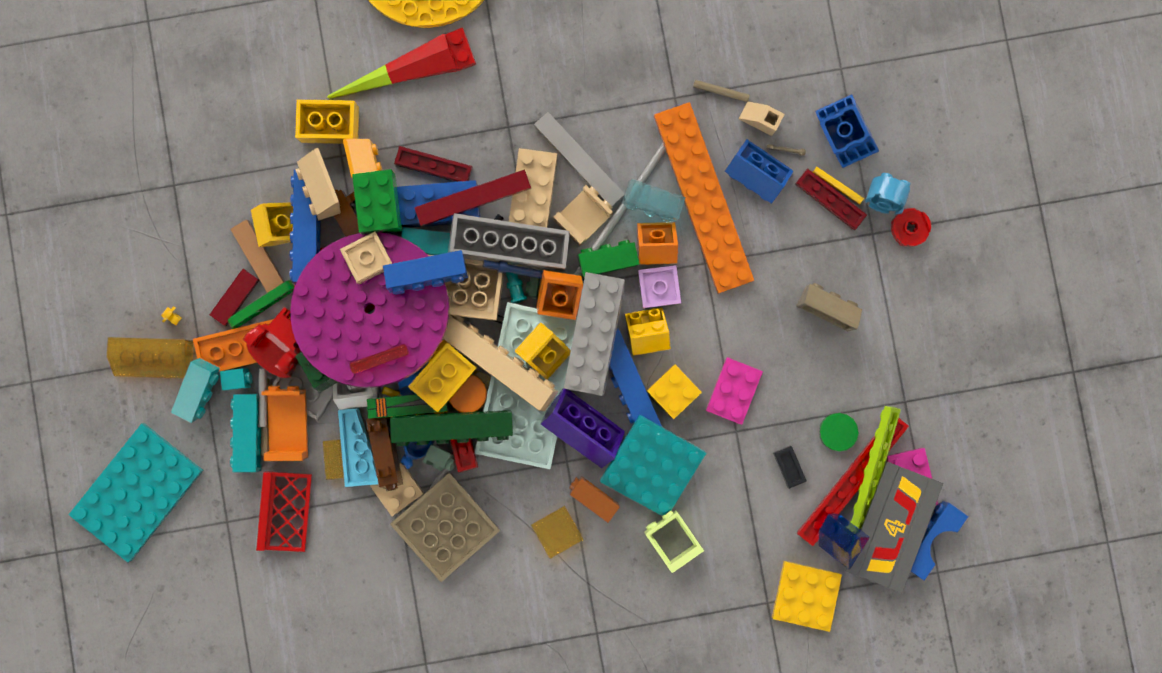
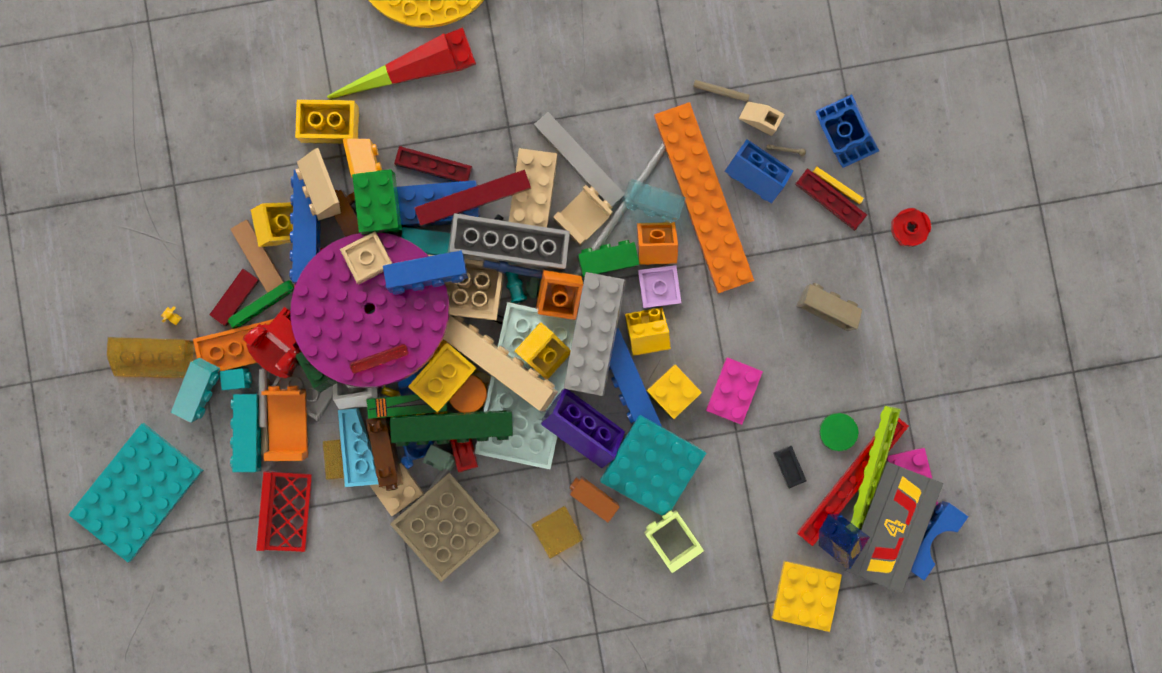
(888, 194): dark azure brick -> none

